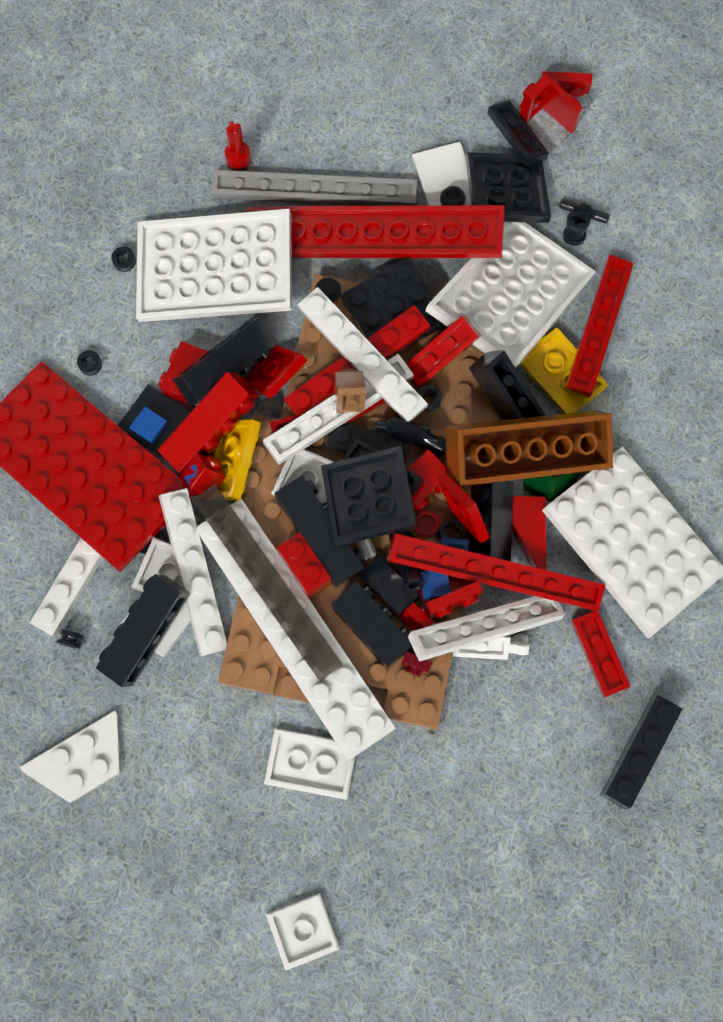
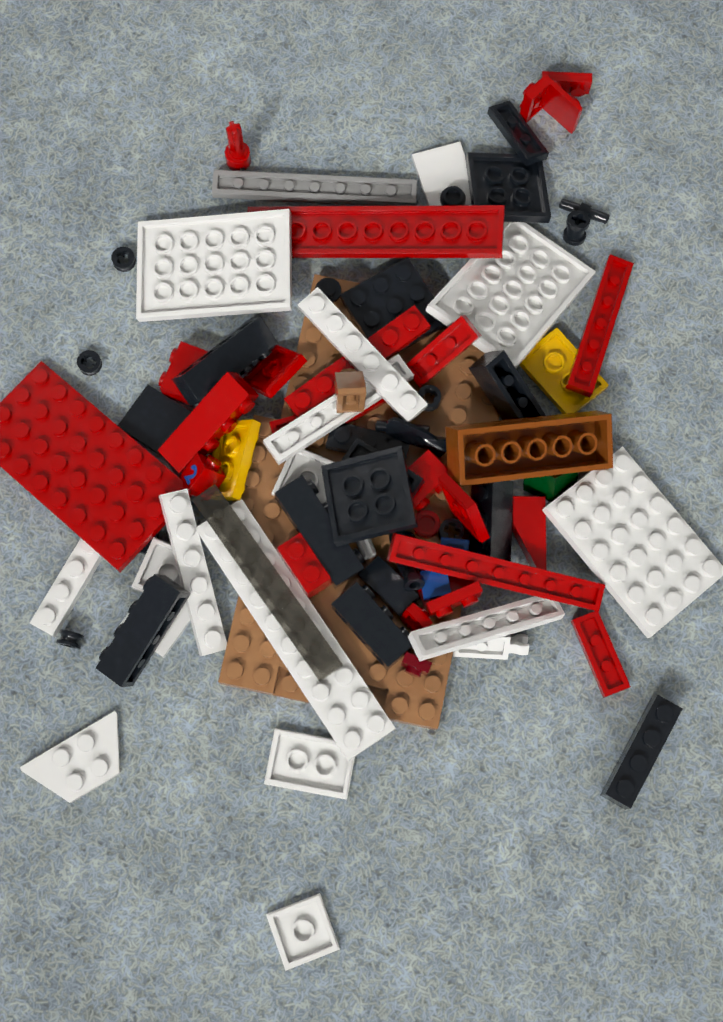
(148, 425): blue tile -> none

